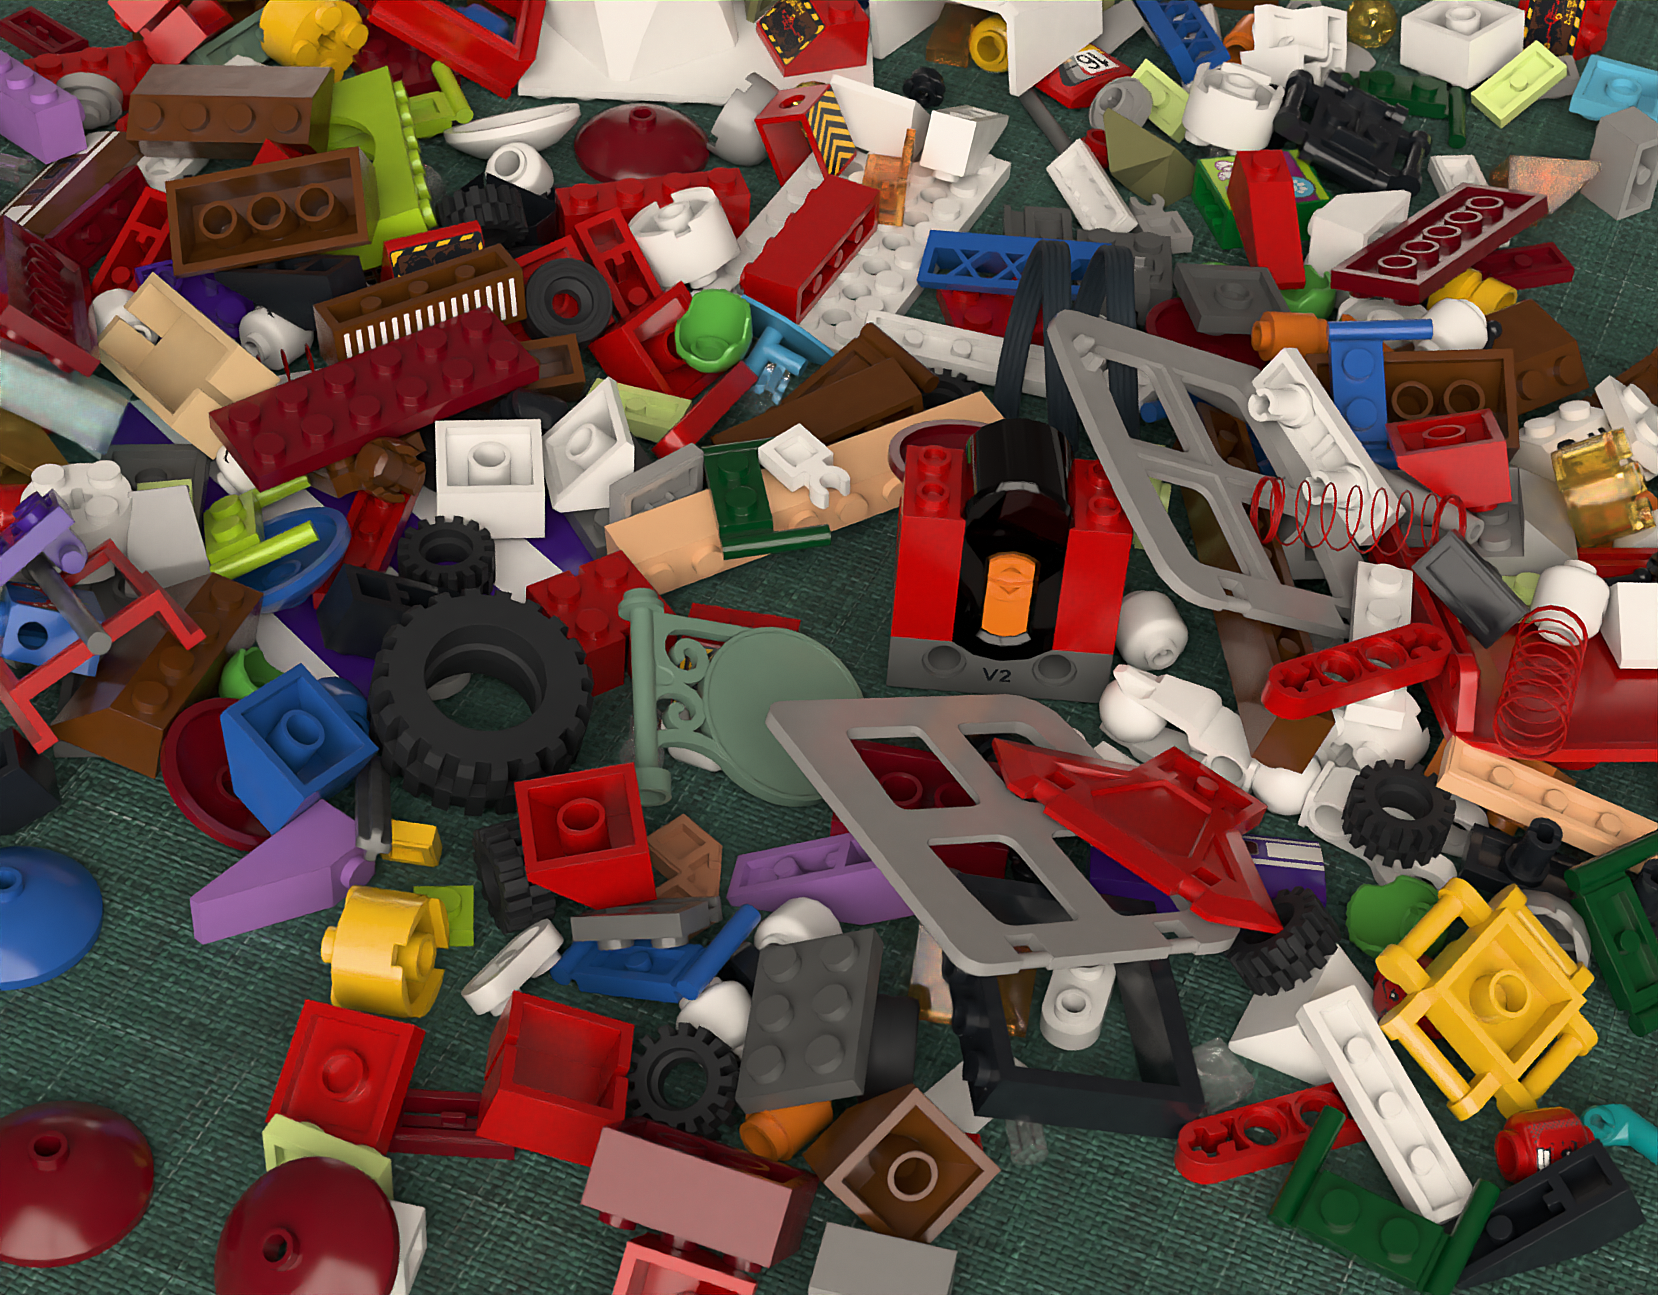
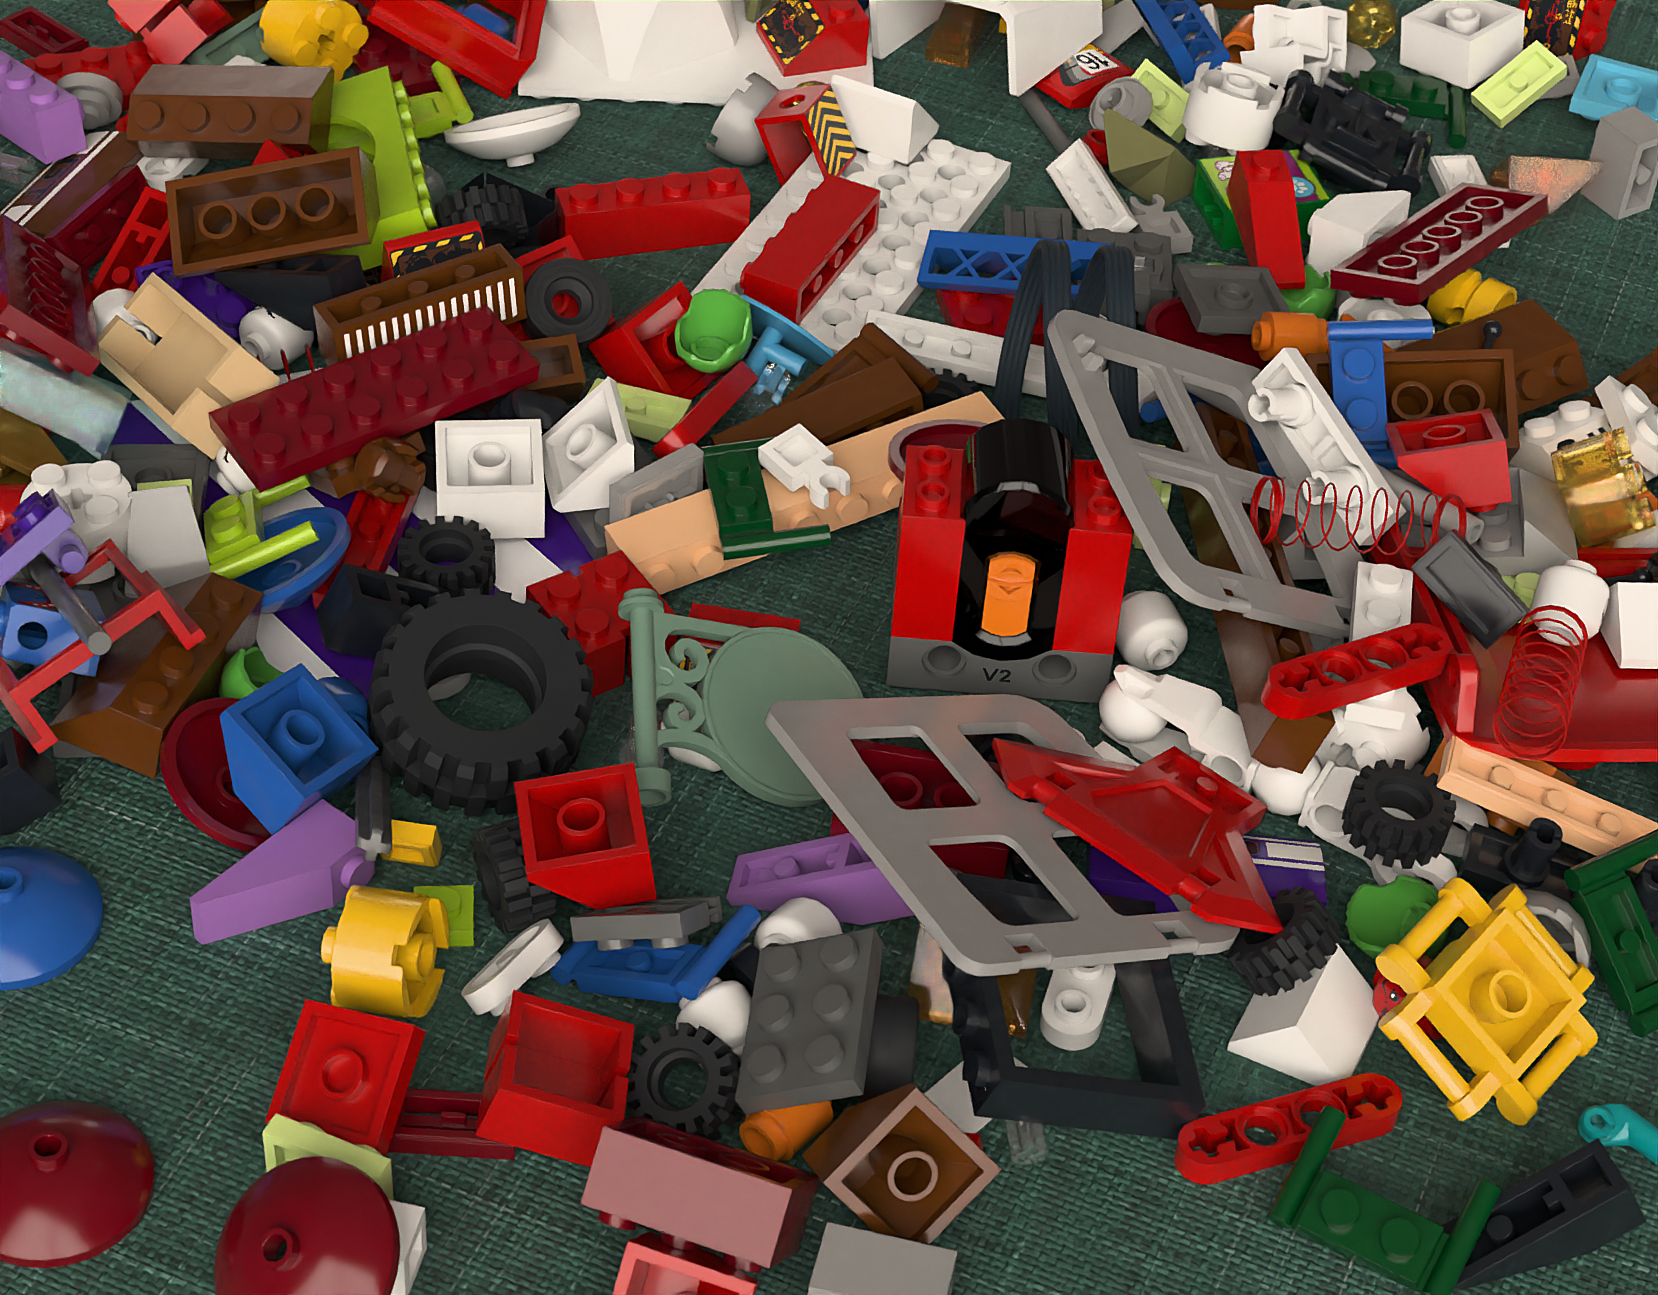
(521, 166): white head -> none
(613, 251): red slope -> none
(640, 143): dark red dish -> none
(685, 238): white brick -> none
(687, 859): nougat tile -> none
(893, 178): clear orange panel -> none
(925, 87): black plate -> none
(960, 140): white slope -> none
(989, 45): yellow head -> none
(1221, 1076): clear plate -> none
(1385, 1105): white plate -> none
(1455, 326): white head -> none
(1527, 266): dark red tile -> none
(1537, 1140): red head -> none

